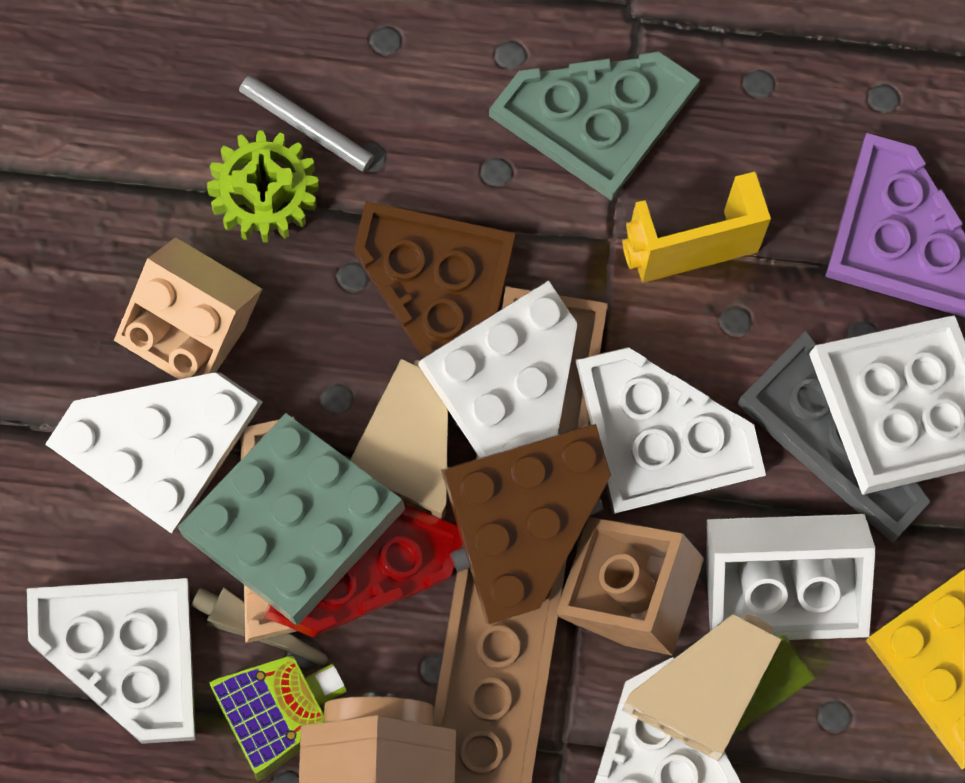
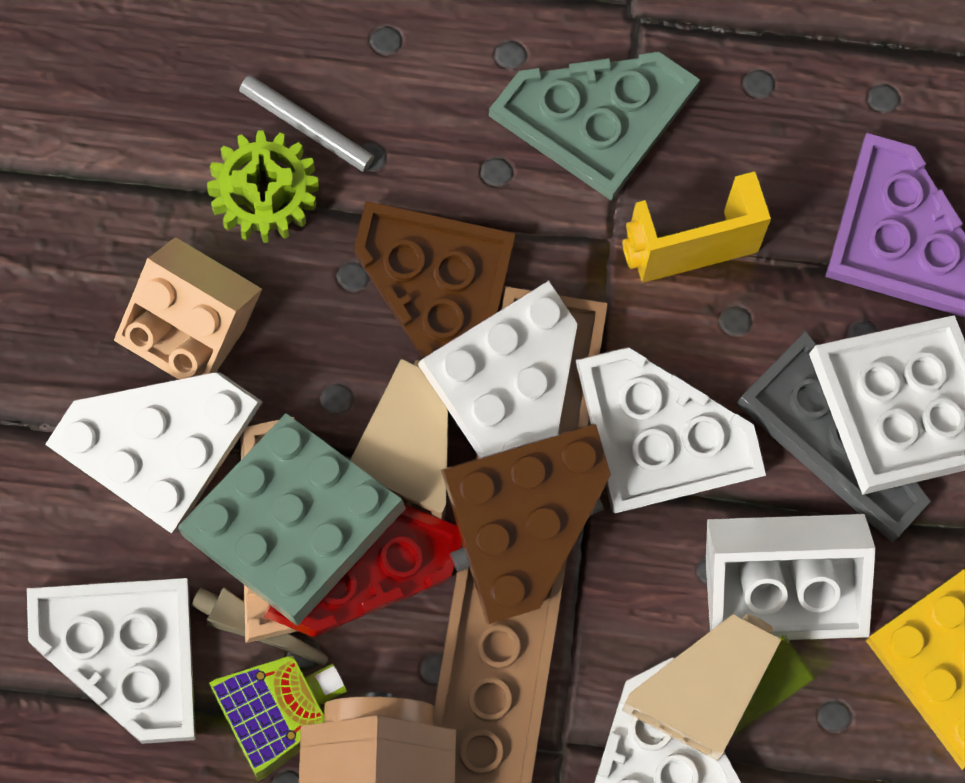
(631, 584): medium nougat slope -> none

